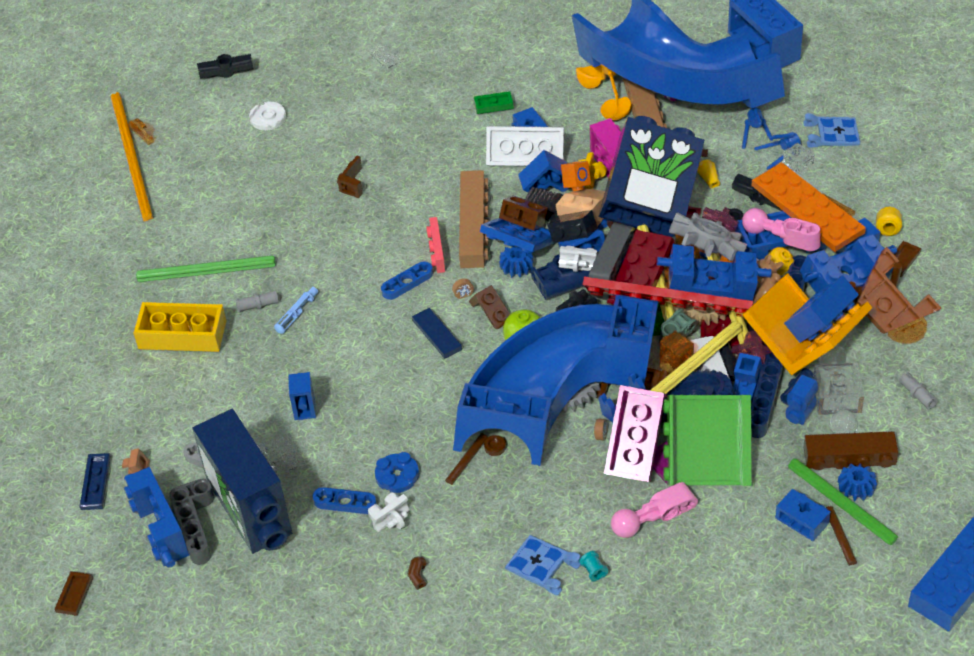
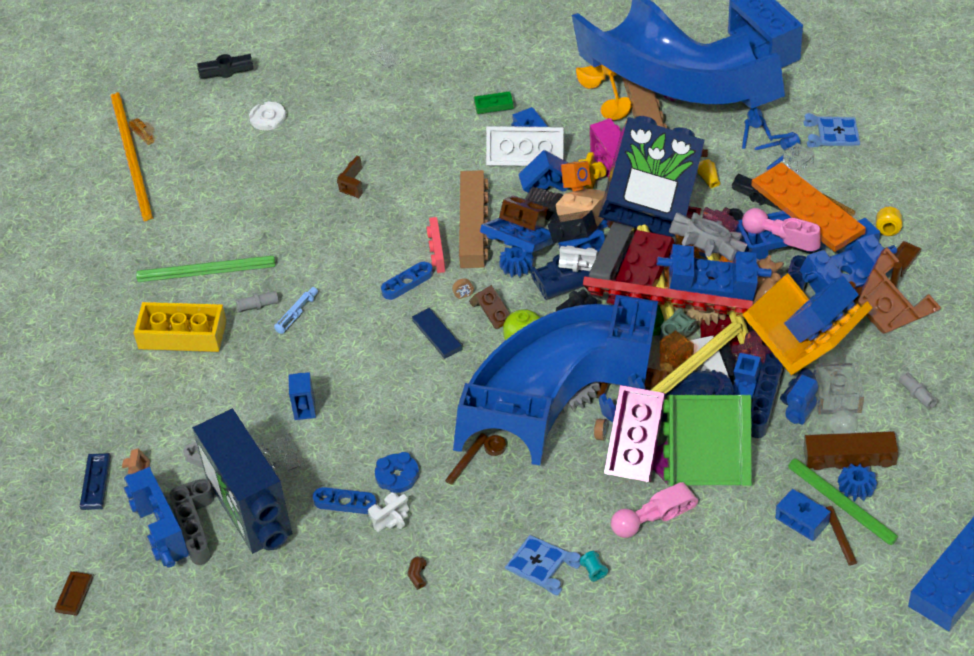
(781, 254): yellow head -> none
(910, 332): clear orange tile -> none

